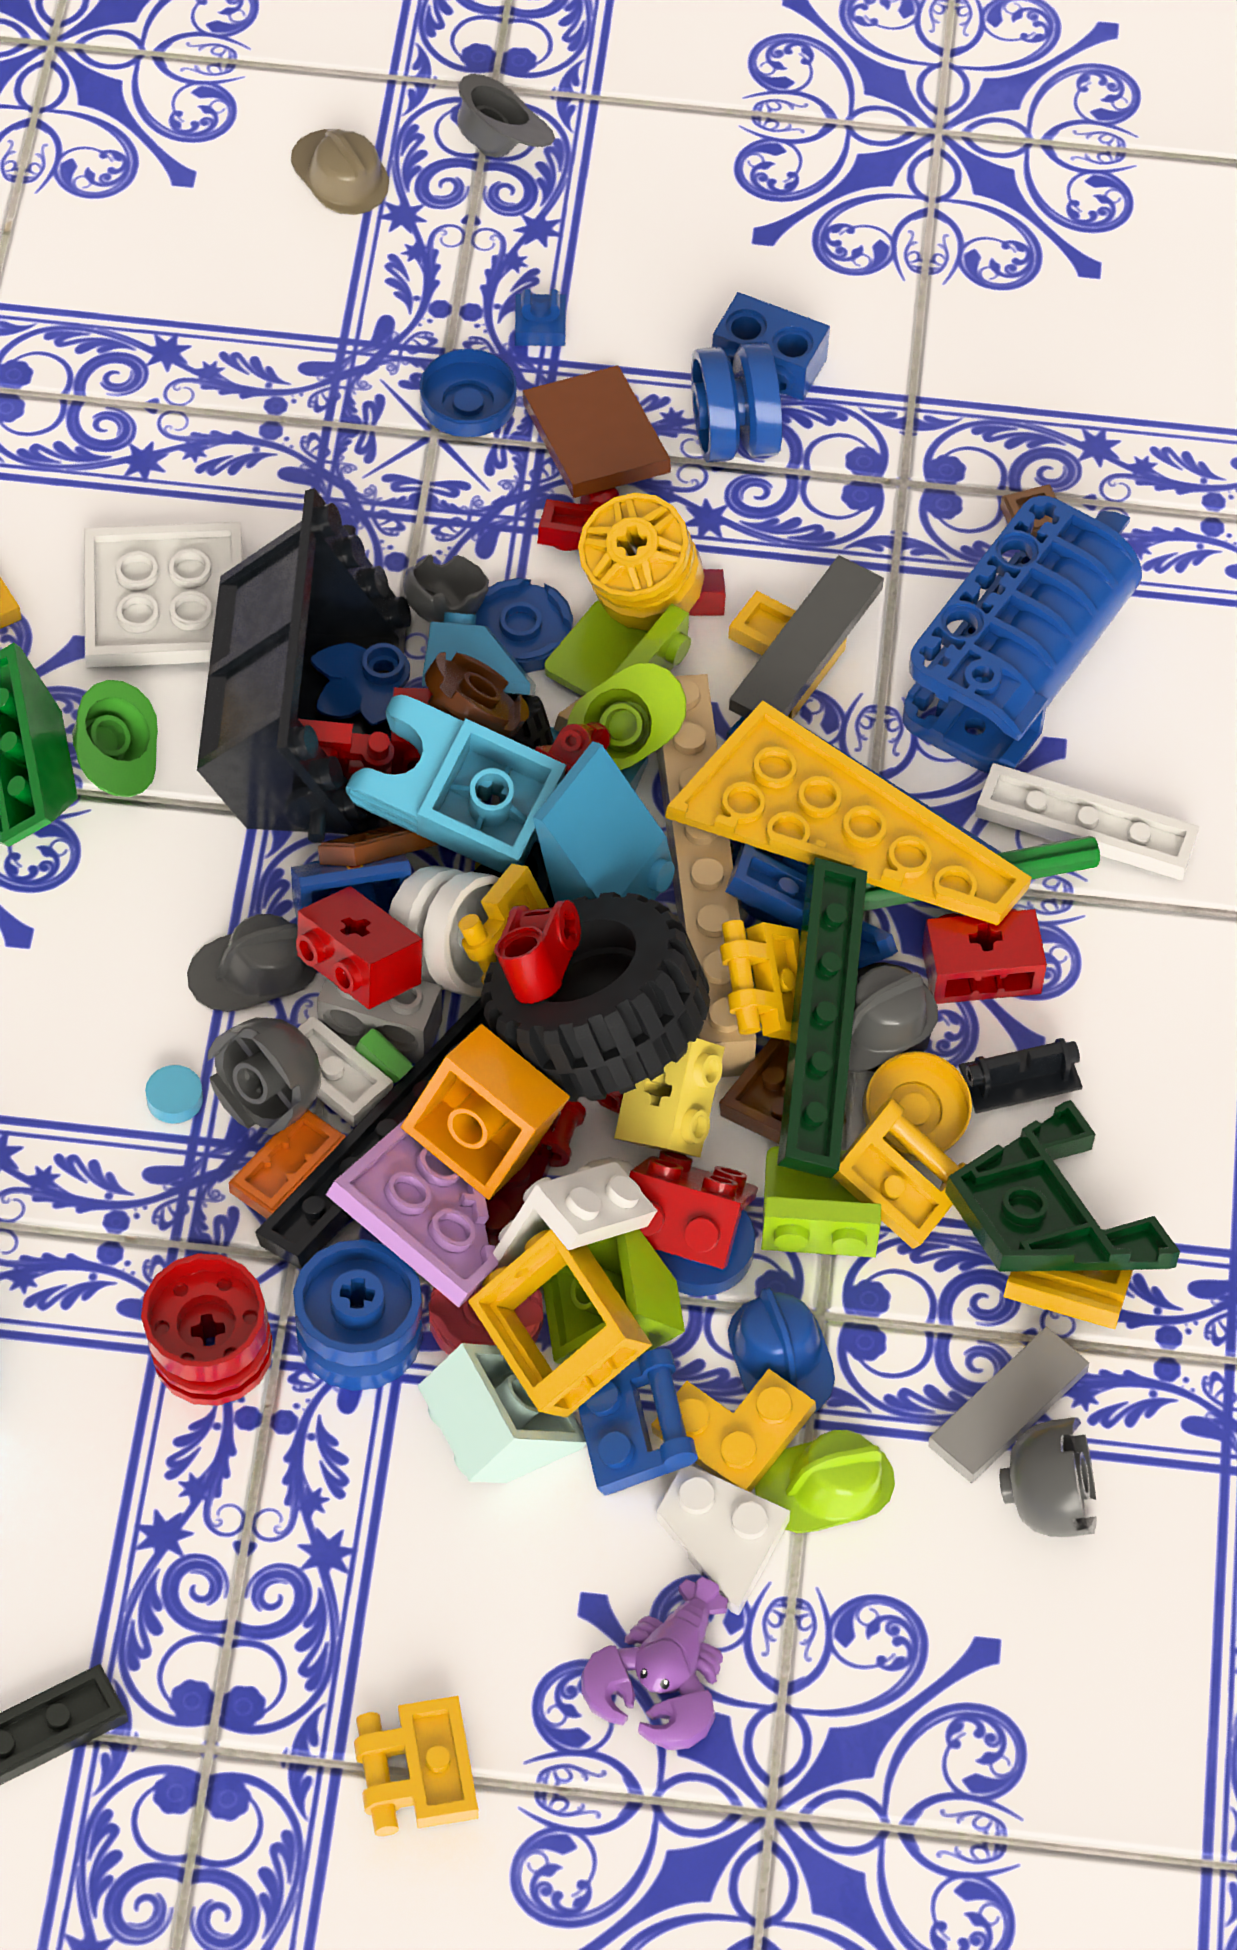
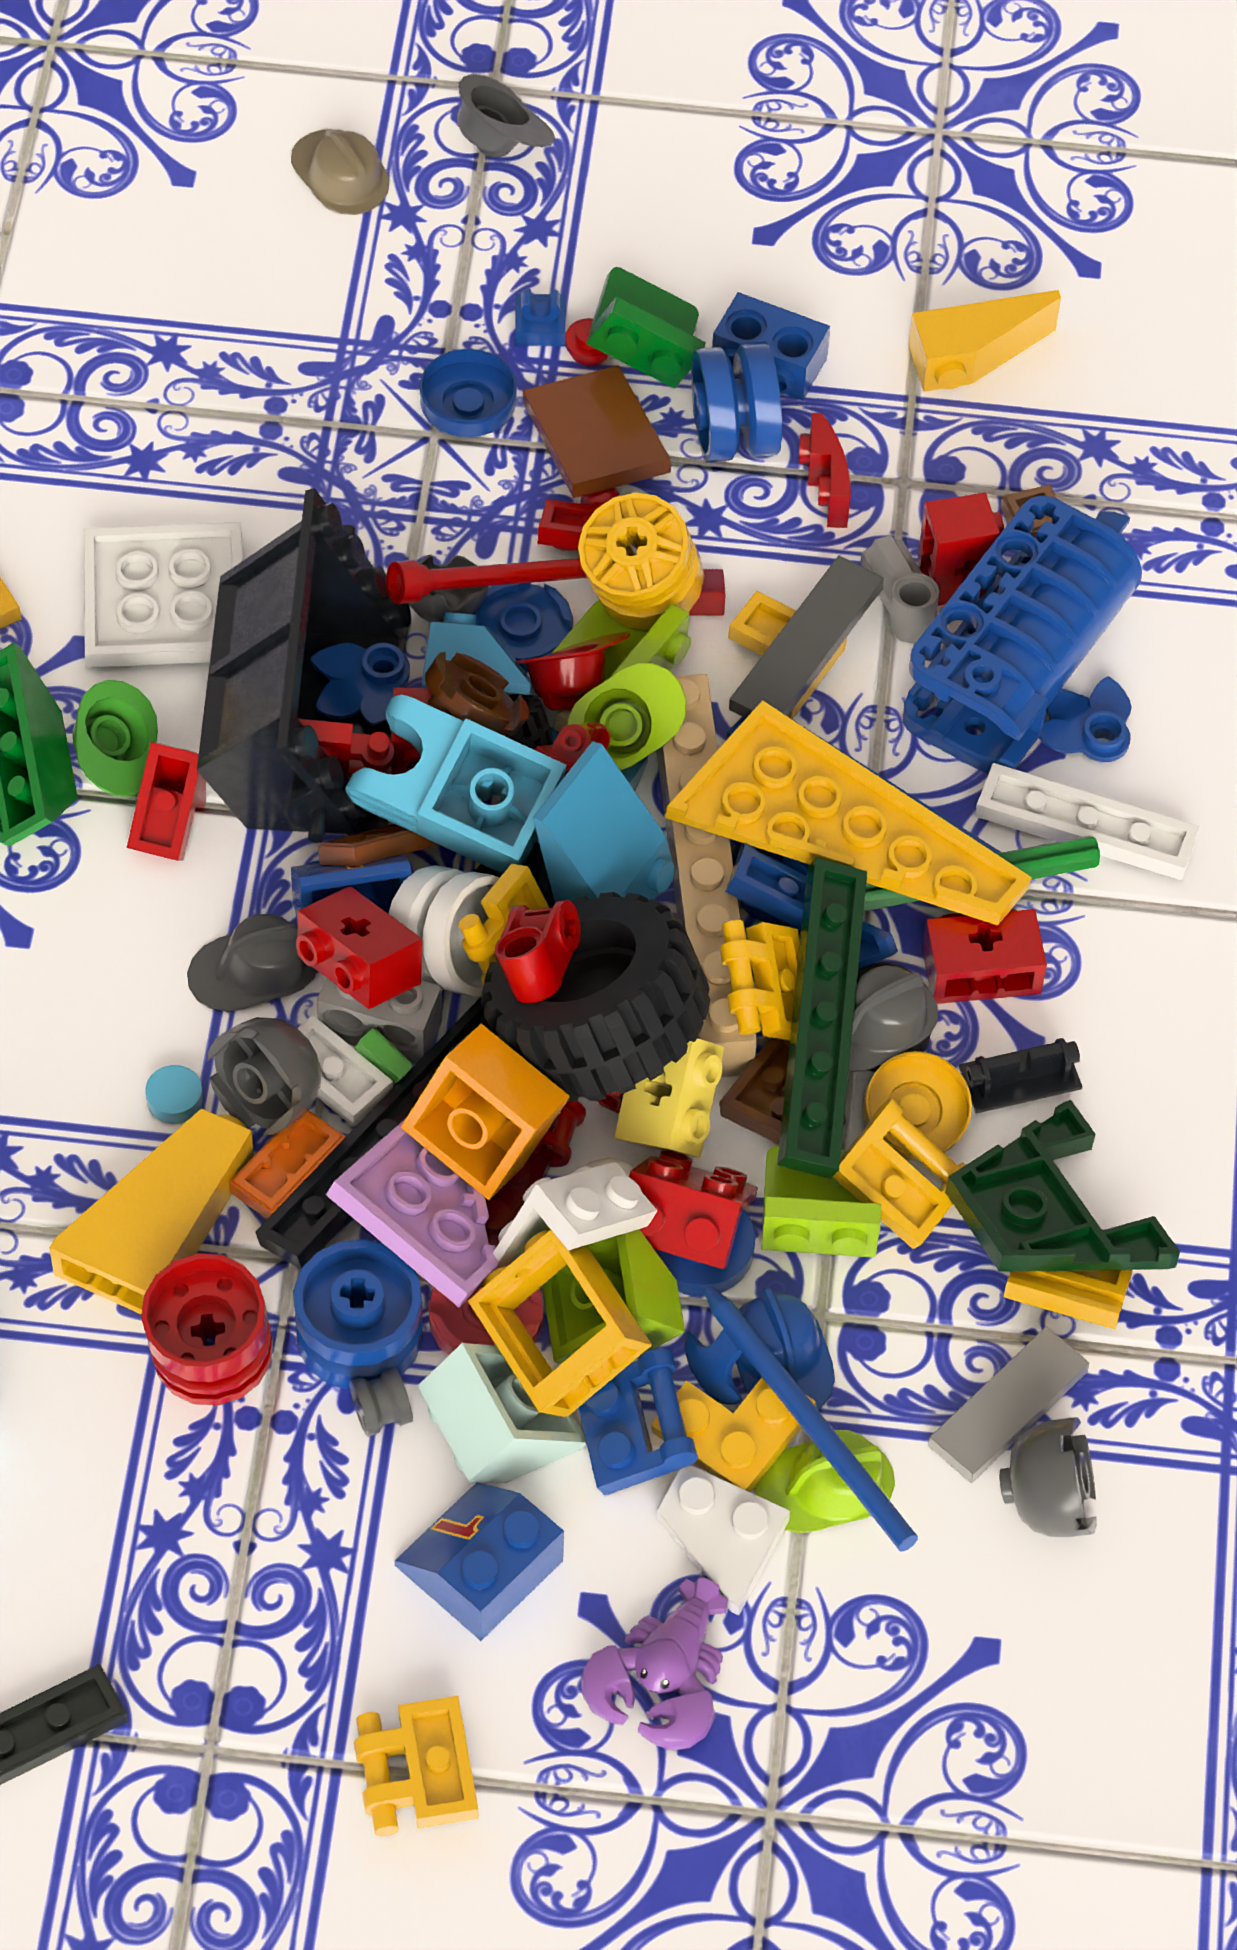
(154, 1211): none -> yellow slope
(167, 802): none -> red slope
(381, 1401): none -> dark grey wheel
(410, 581): none -> red piece
(484, 1556): none -> blue slope
(570, 672): none -> red piece
(576, 344): none -> red plate
(645, 327): none -> green bracket
(713, 1371): none -> blue piece
(827, 469): none -> red slope
(906, 591): none -> light grey piece
(955, 538): none -> red brick
(973, 339): none -> yellow slope
(1079, 722): none -> blue plate

